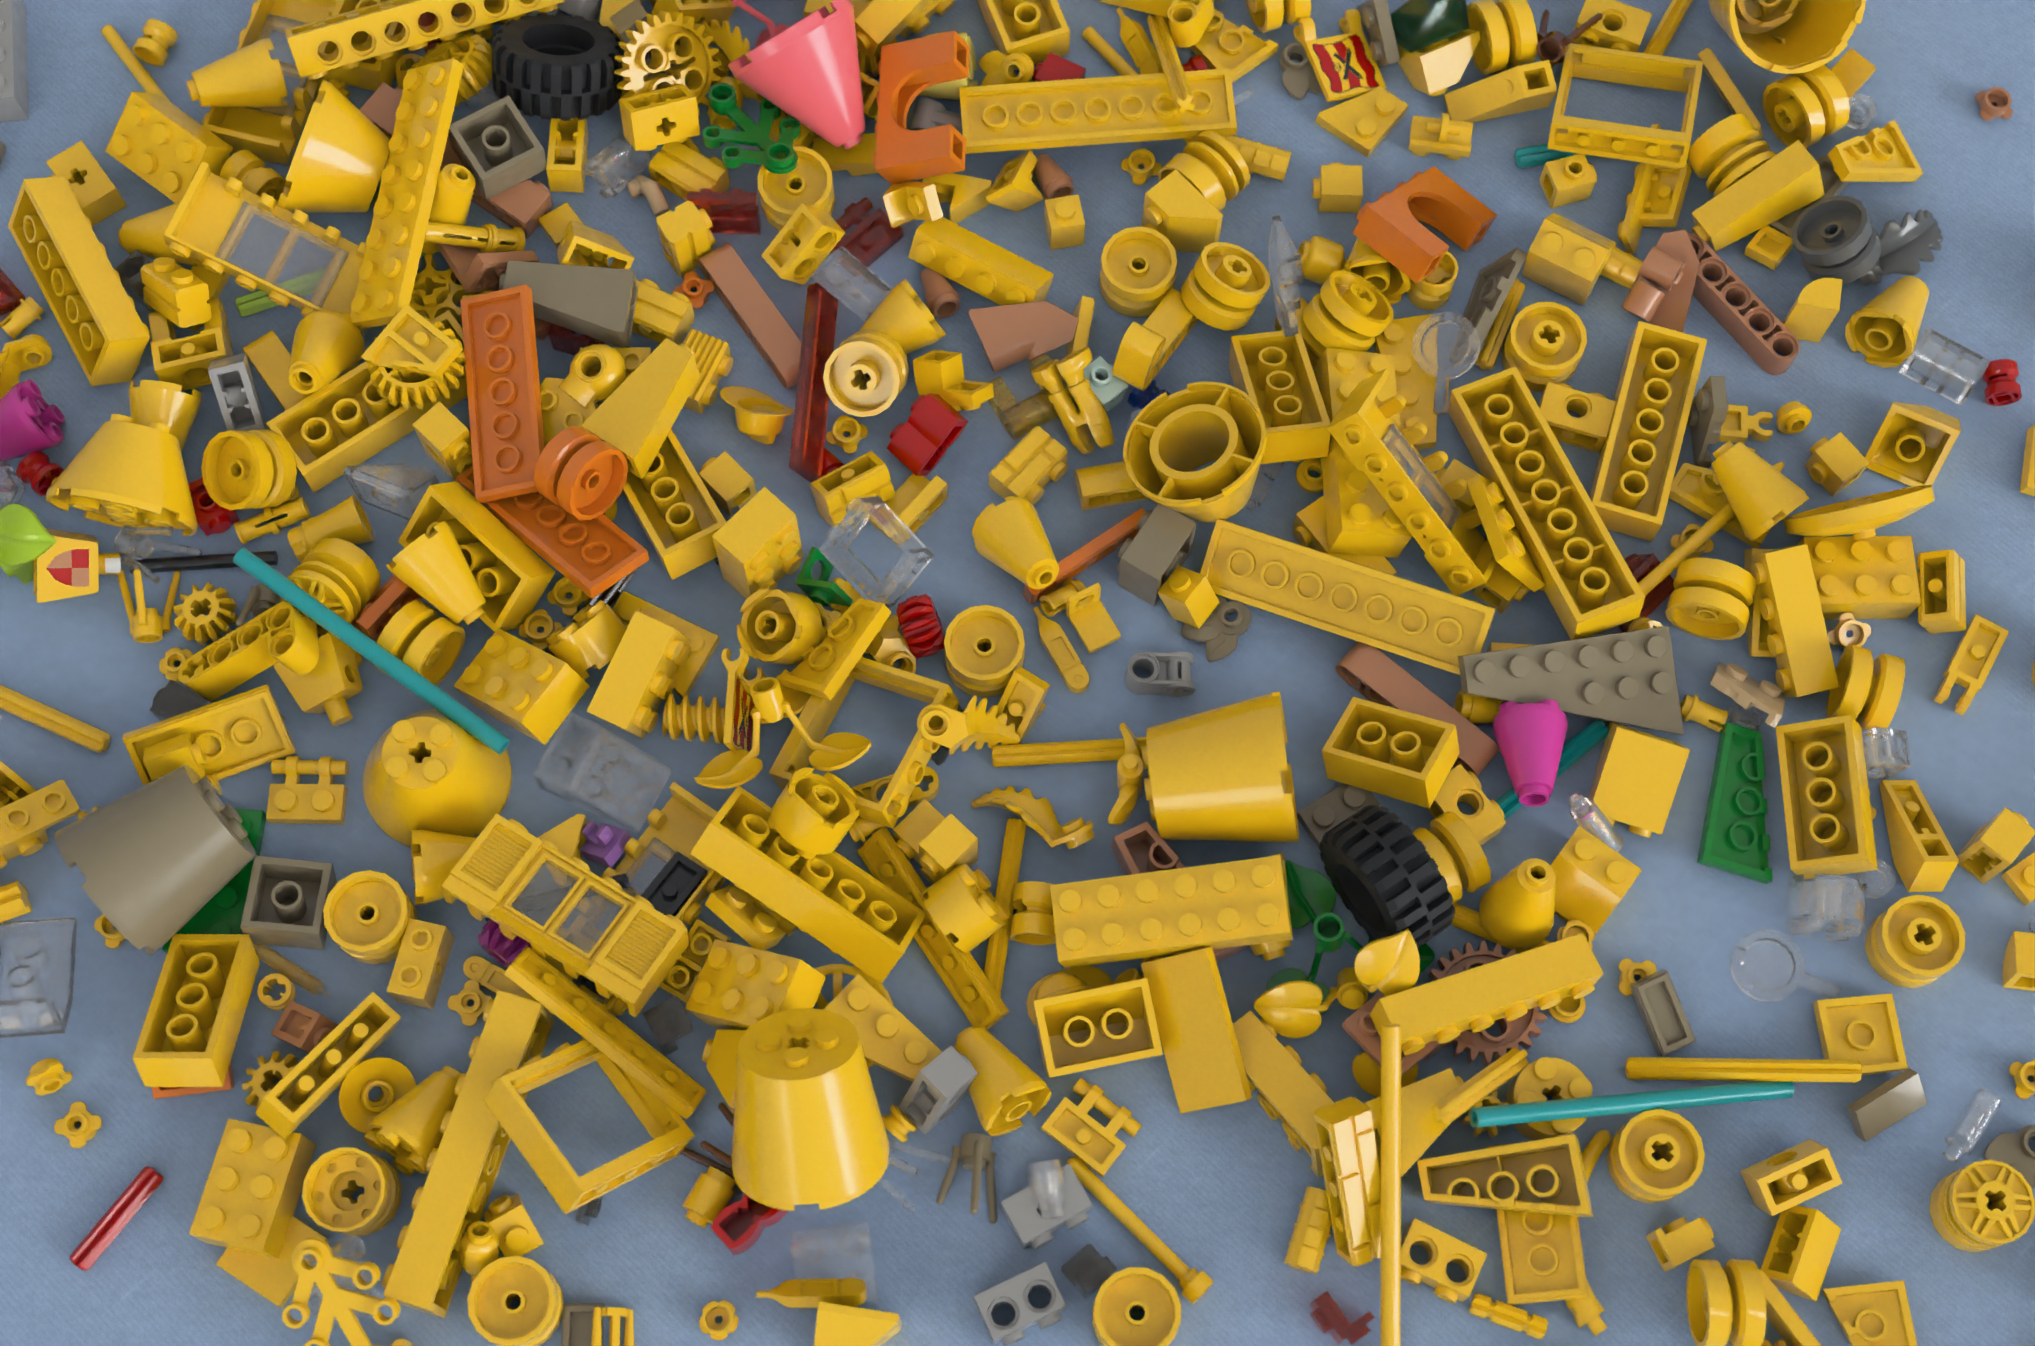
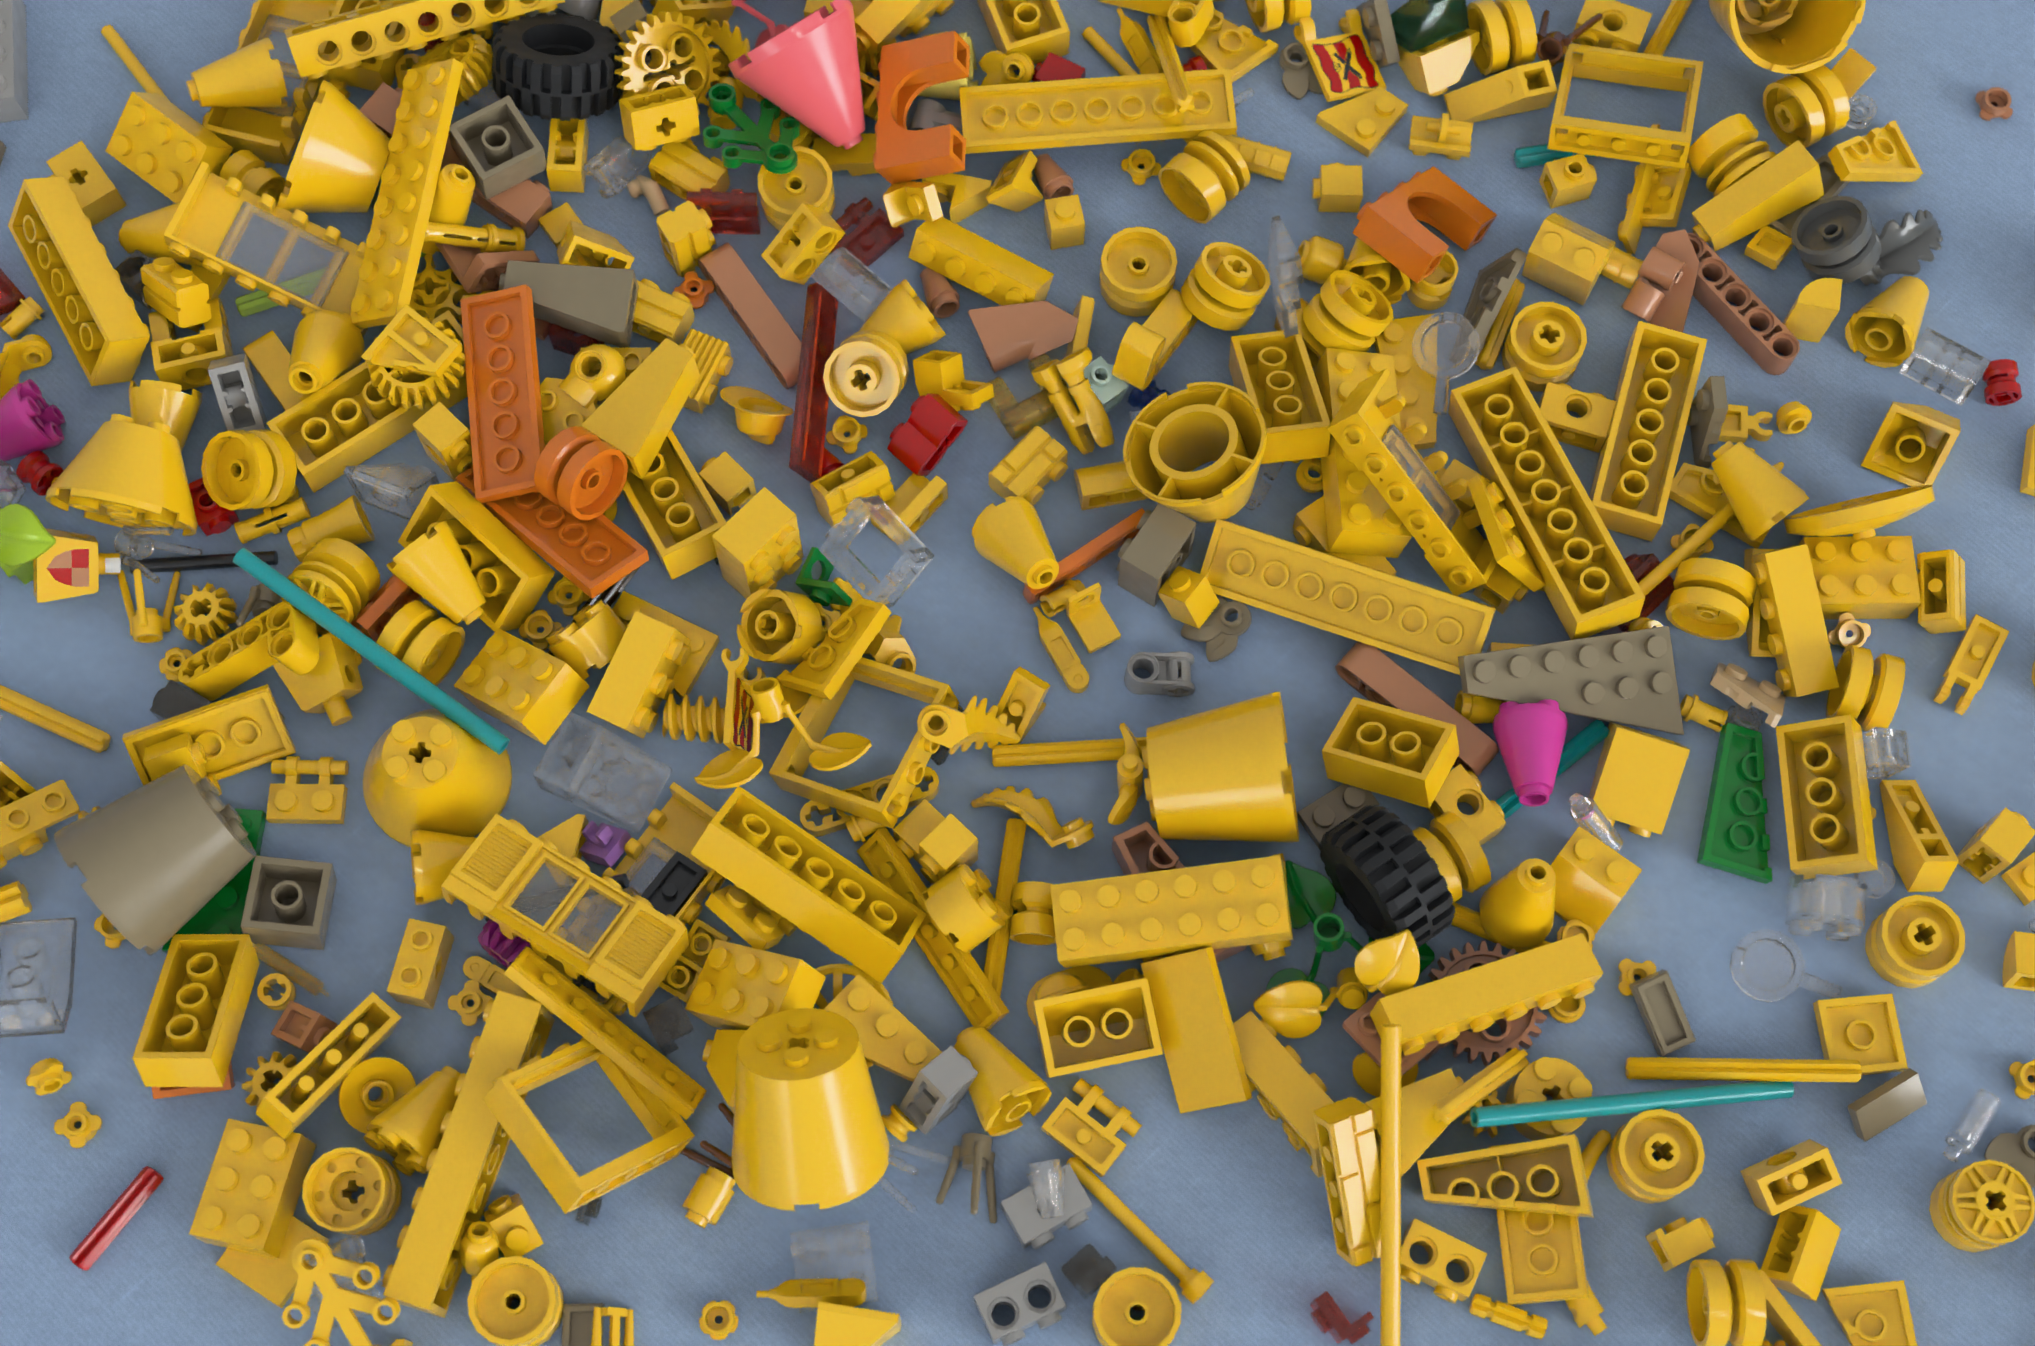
(155, 42): yellow wheel -> none
(350, 913): yellow wheel -> none
(743, 1222): red brick -> none
(814, 812): yellow brick -> none
(921, 625): red gear -> none
(983, 650): yellow wheel -> none
(1181, 214): yellow slope -> none
(1310, 1232): yellow axle -> none
(1726, 88): yellow tile -> none
(1835, 463): yellow brick -> none

